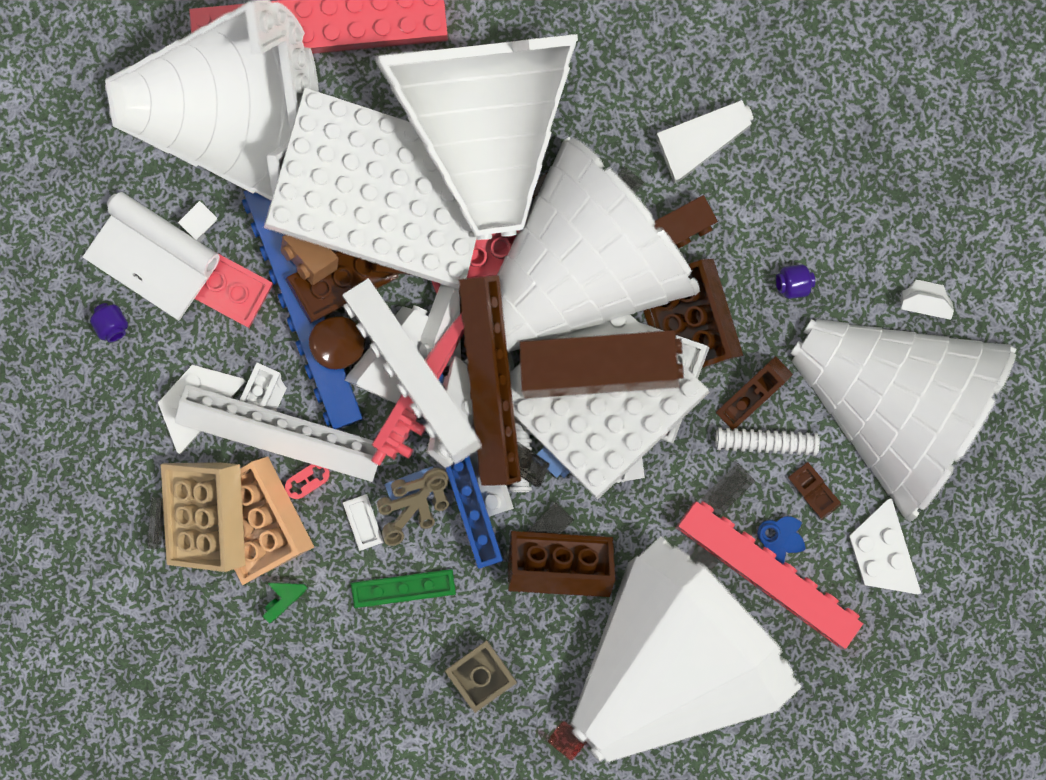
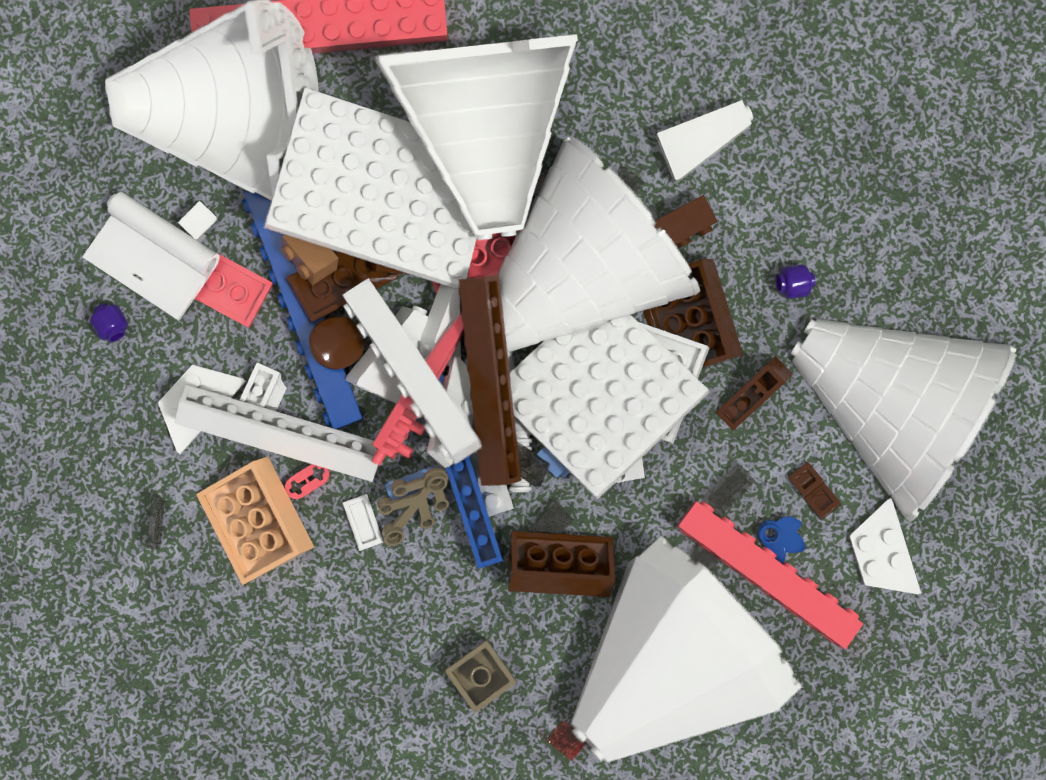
(203, 515): tan slope -> none
(289, 594): green slope -> none
(403, 588): green tile -> none
(600, 364): reddish brown brick -> none
(767, 441): white piece -> none
(927, 299): white slope -> none

